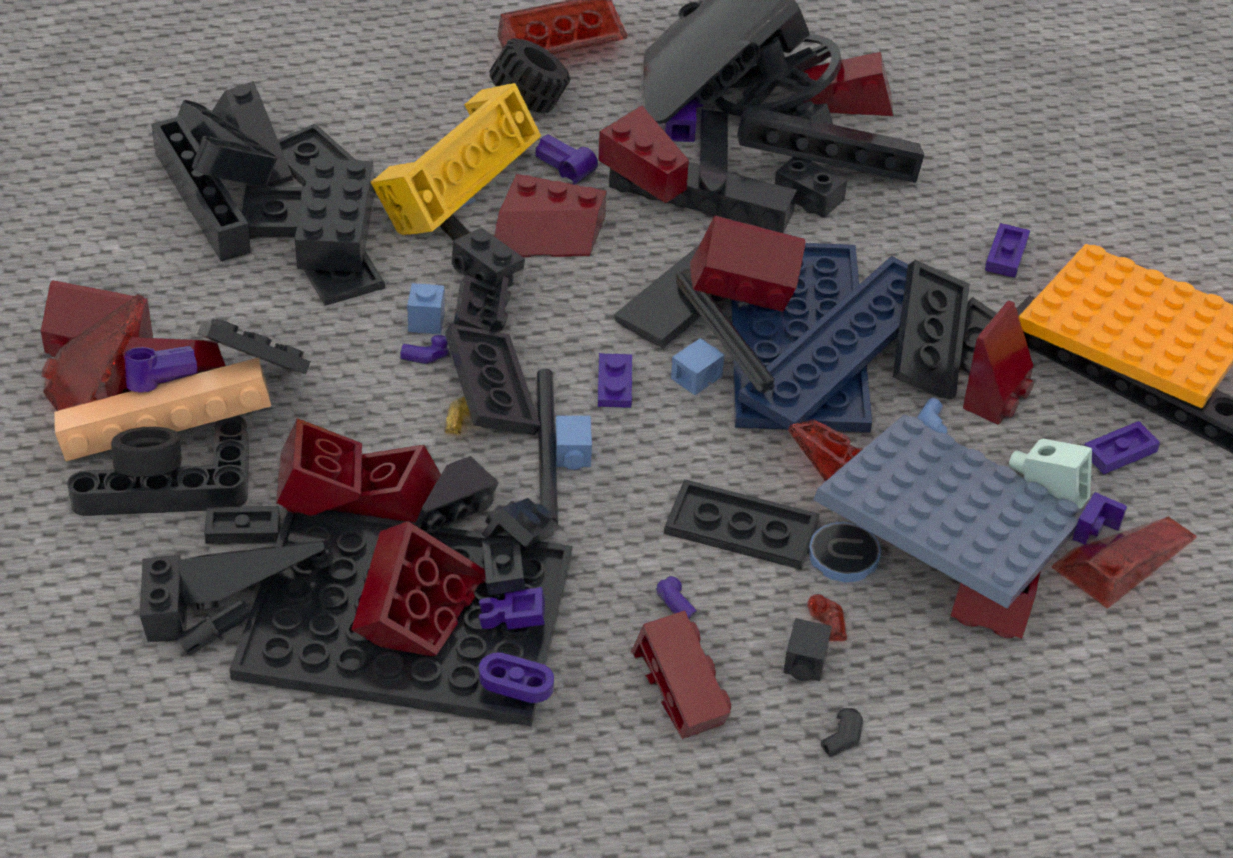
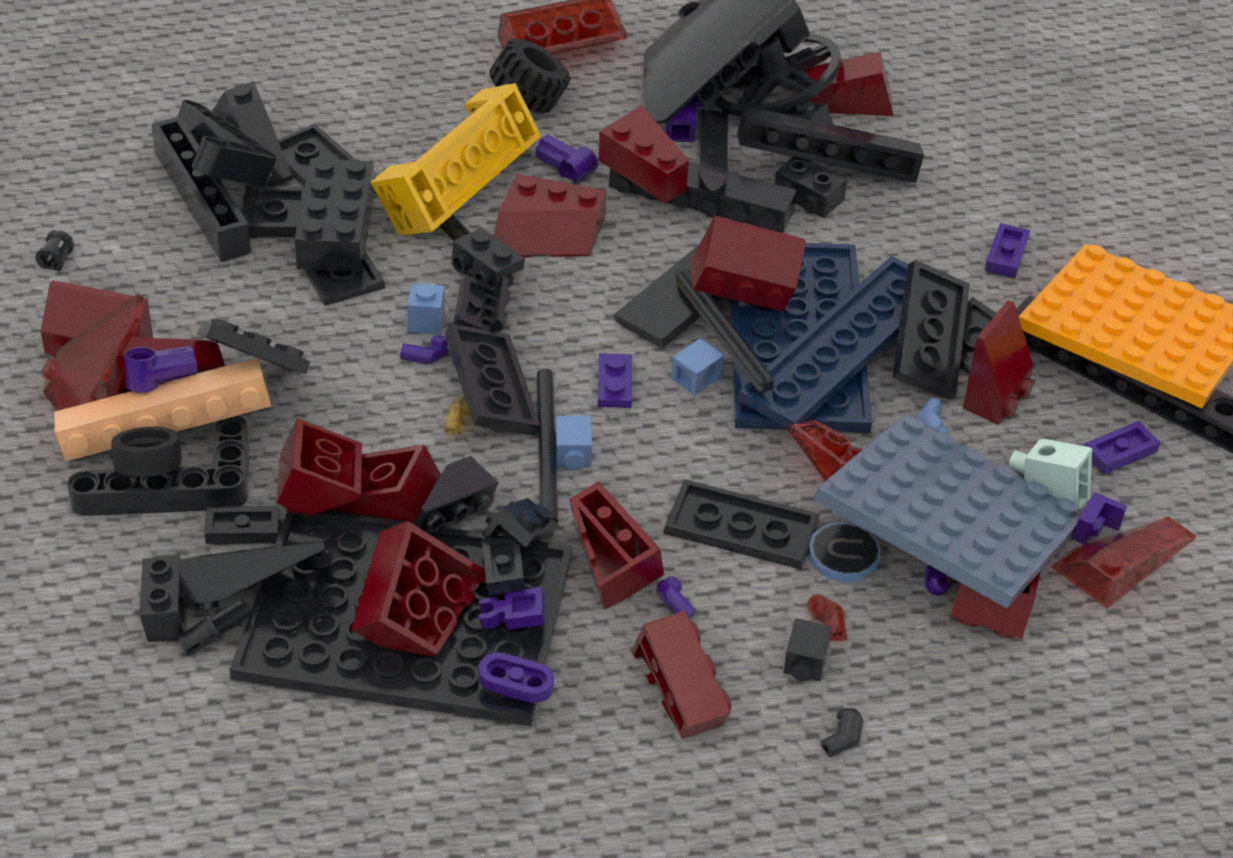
(51, 248): none -> black bush
(614, 545): none -> dark red wedge
(936, 581): none -> dark purple arm

